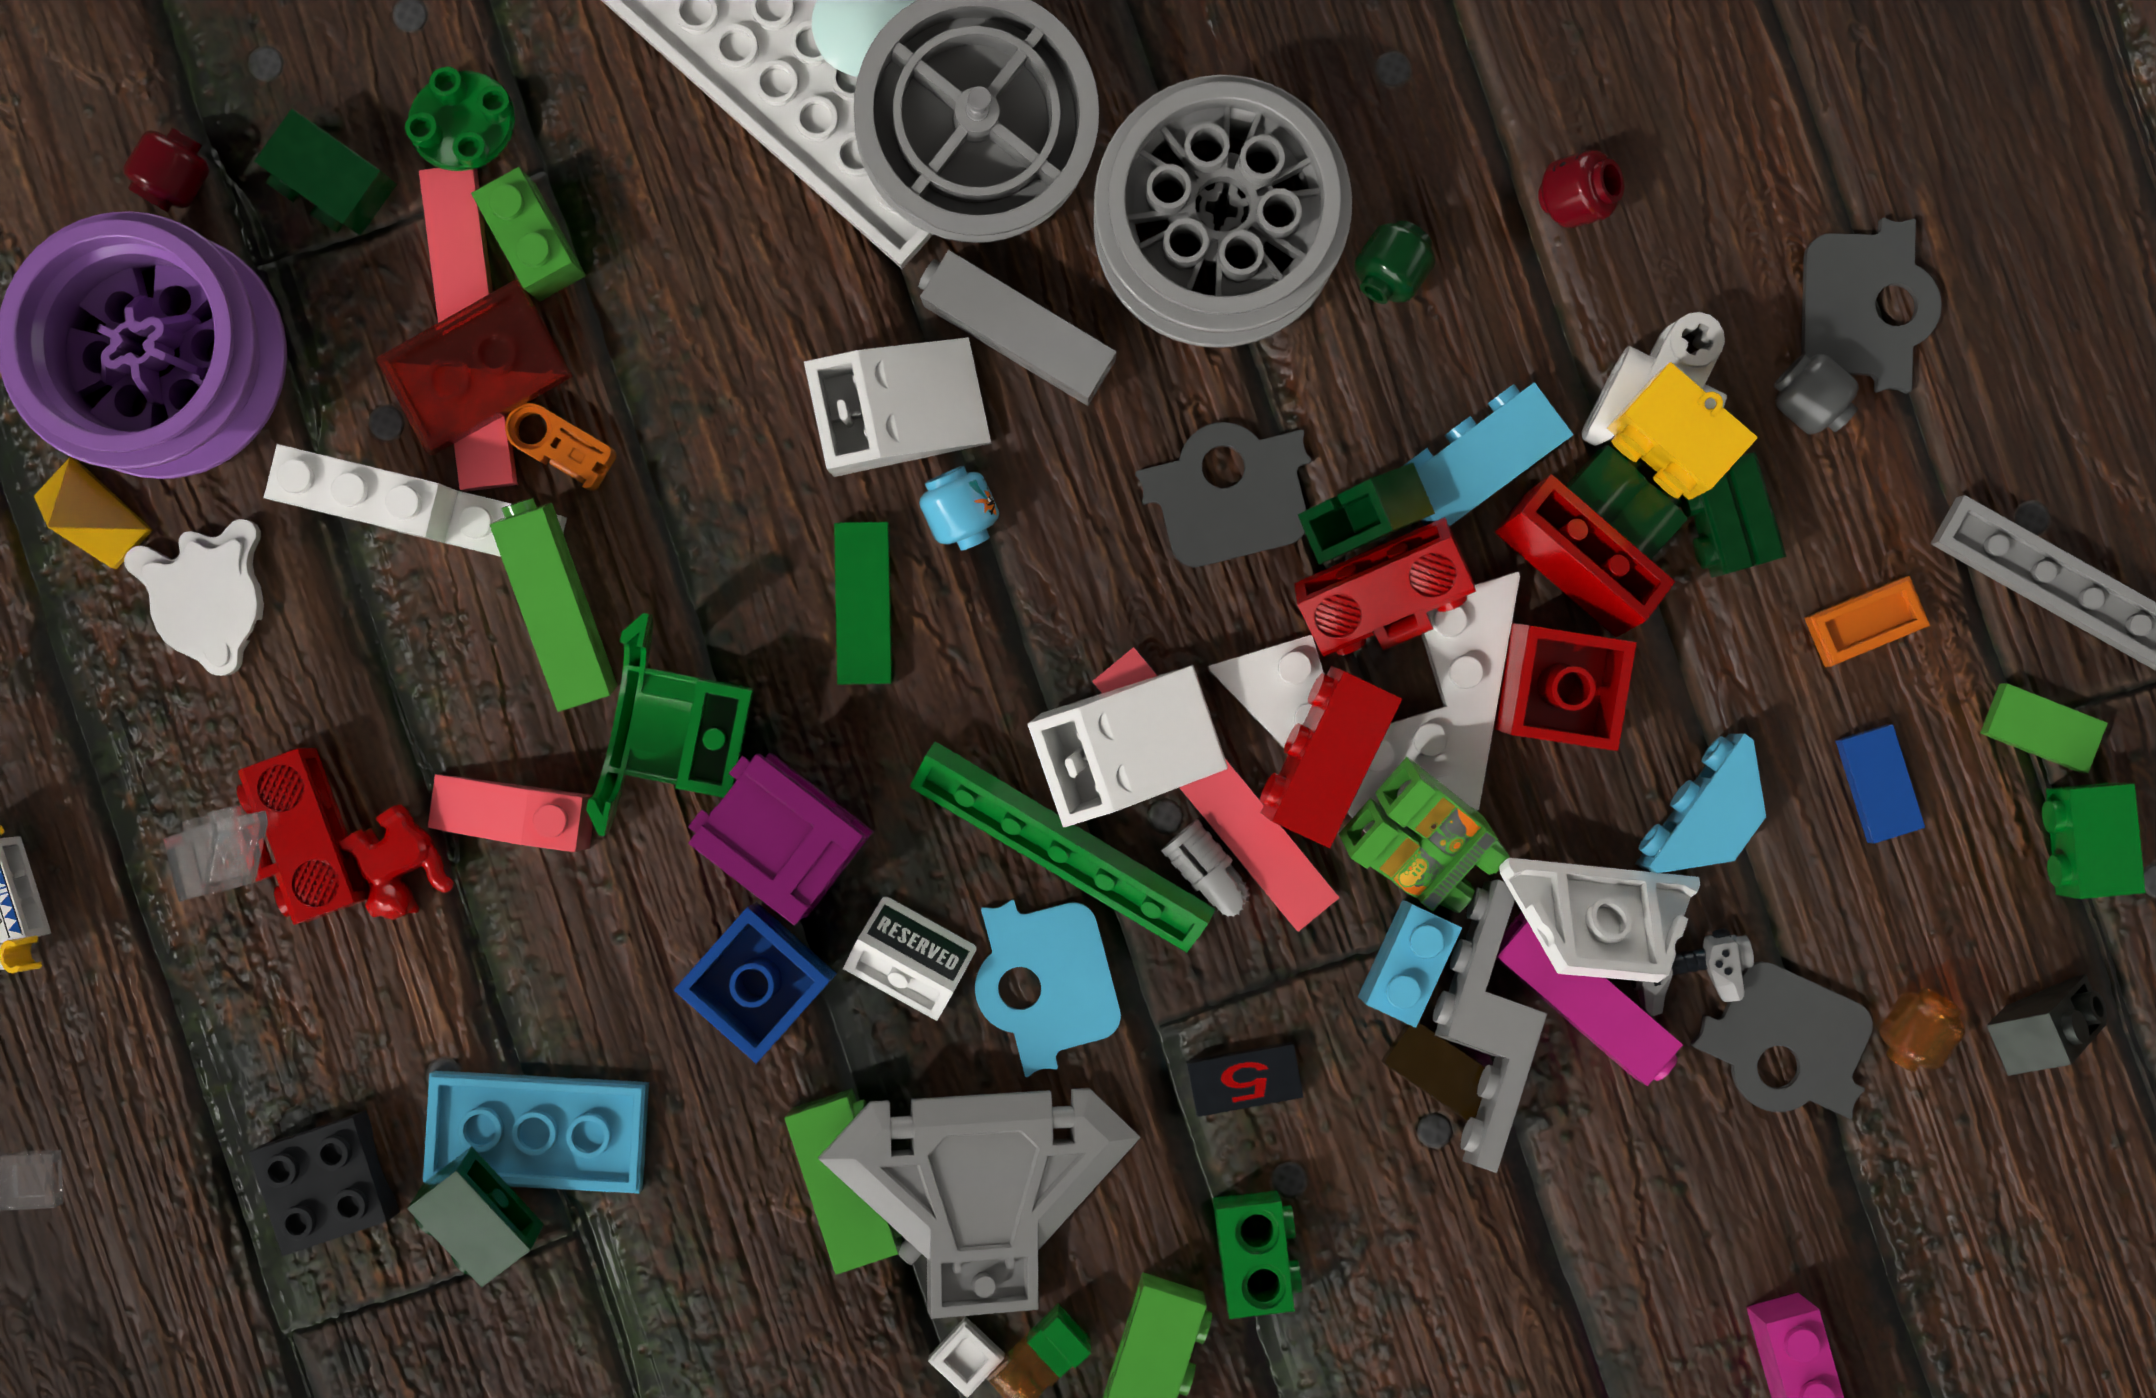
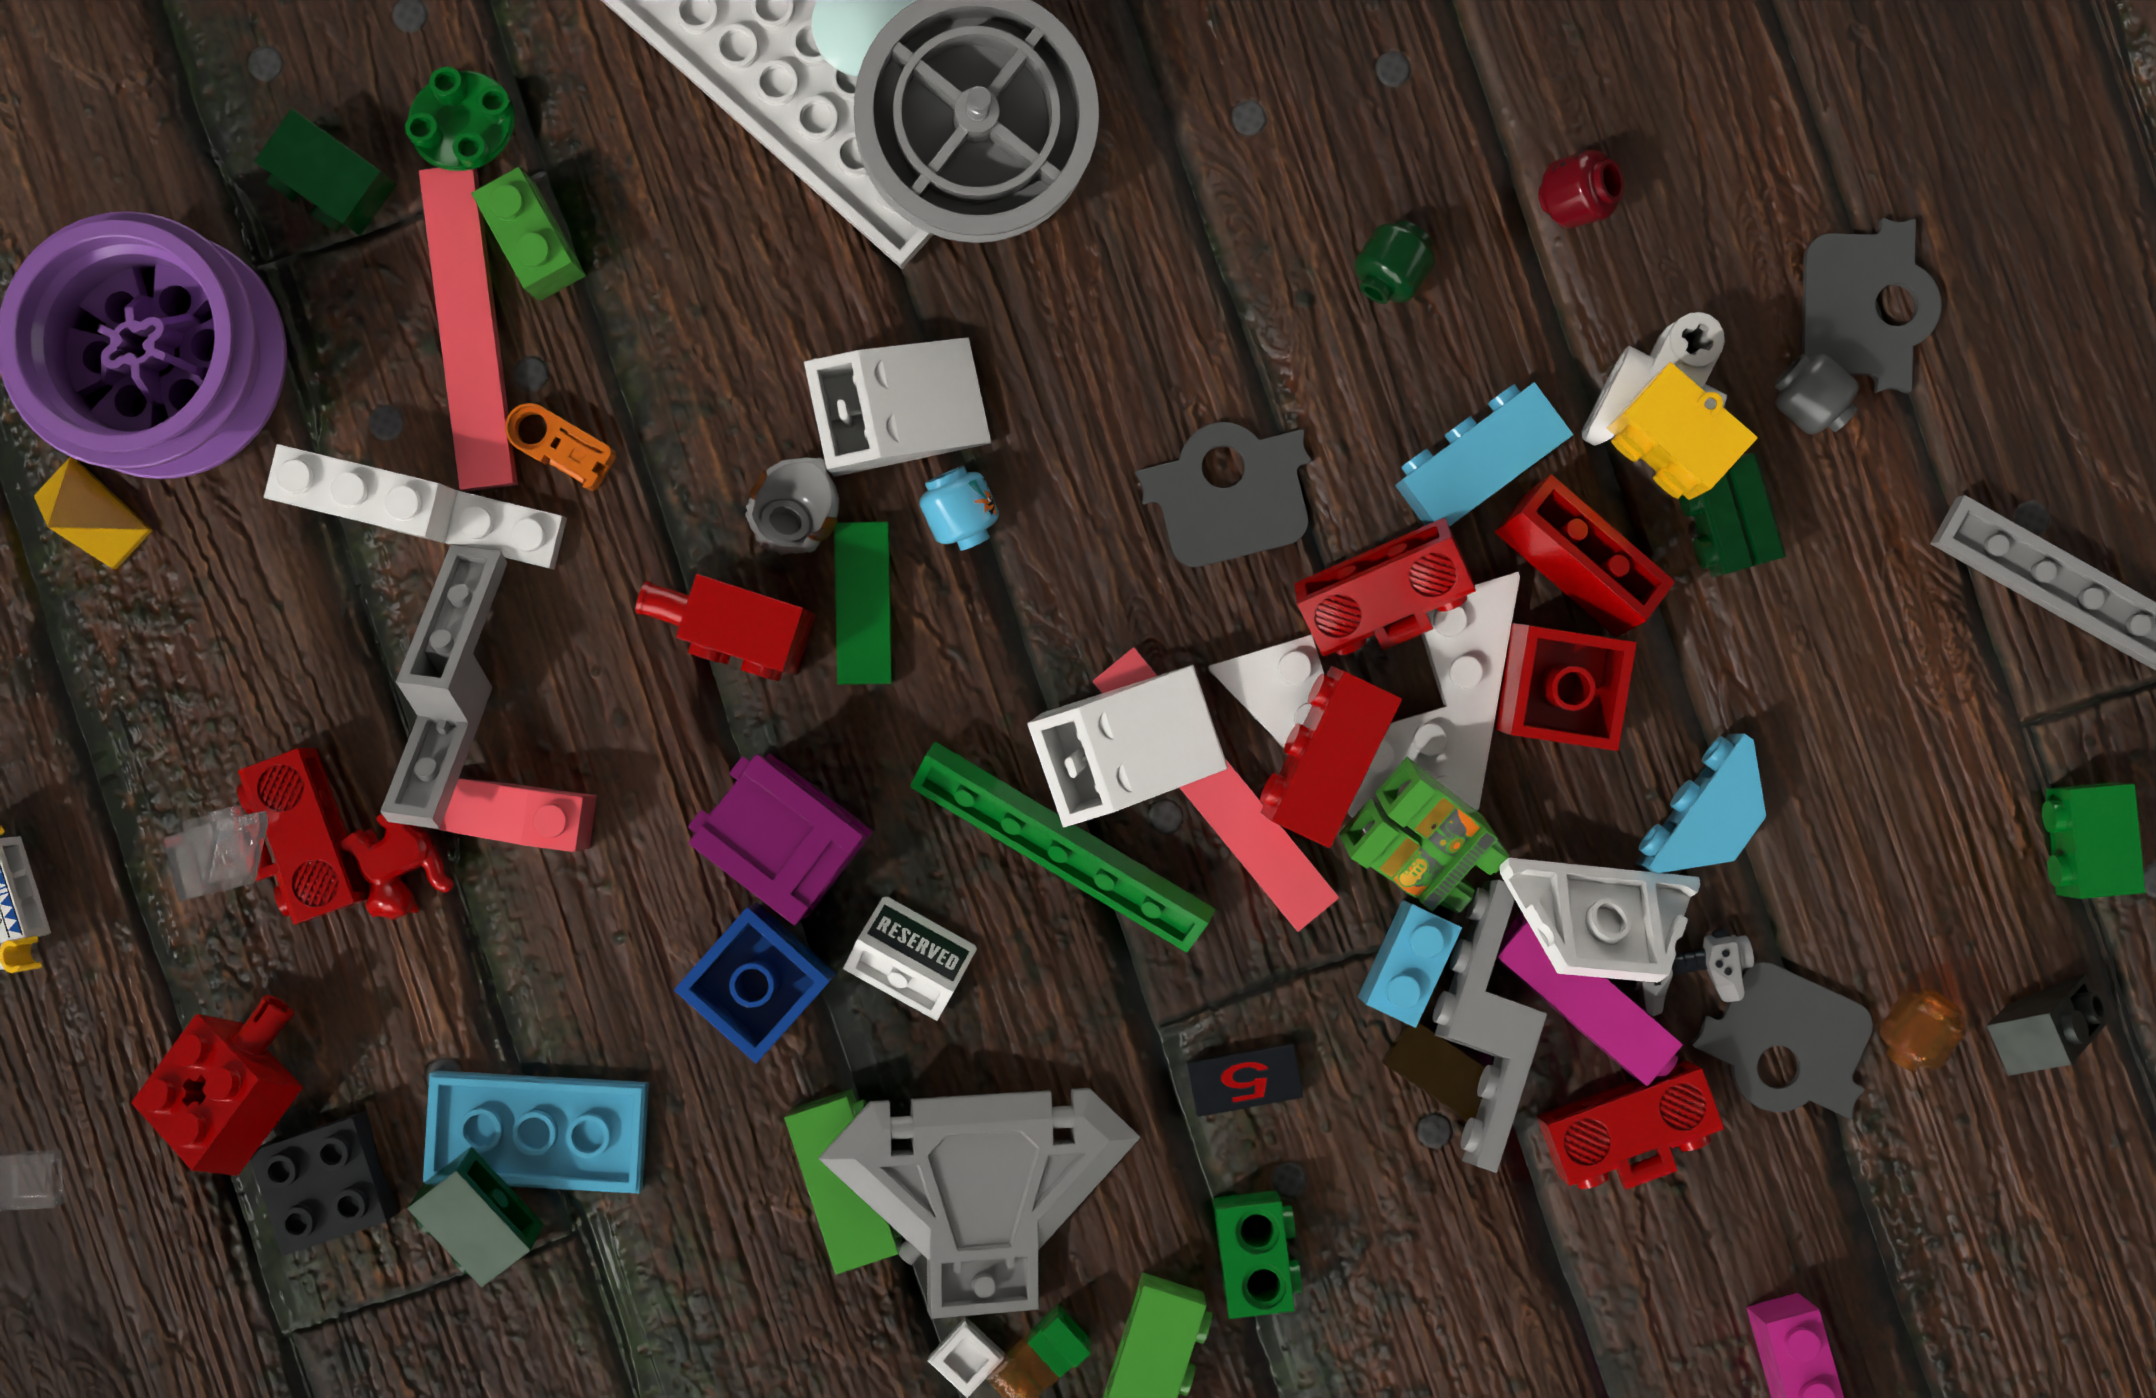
(166, 169): dark red head -> none
(206, 595): white tile -> none
(220, 1089): none -> red brick
(444, 686): none -> light grey bracket
(474, 367): clear red tile -> none
(553, 604): bright green brick -> none
(668, 729): green piece -> none
(733, 622): none -> red brick
(793, 506): none -> light grey hair
(1016, 326): light grey brick -> none
(1074, 975): medium azure piece -> none
(1207, 868): light grey hinge -> none
(1248, 301): light grey wheel -> none
(1366, 513): dark green piece -> none
(1627, 500): dark green brick -> none
(1628, 1120): none -> red piece
(1867, 621): orange tile -> none
(1880, 784): blue tile -> none
(2043, 728): bright green tile -> none

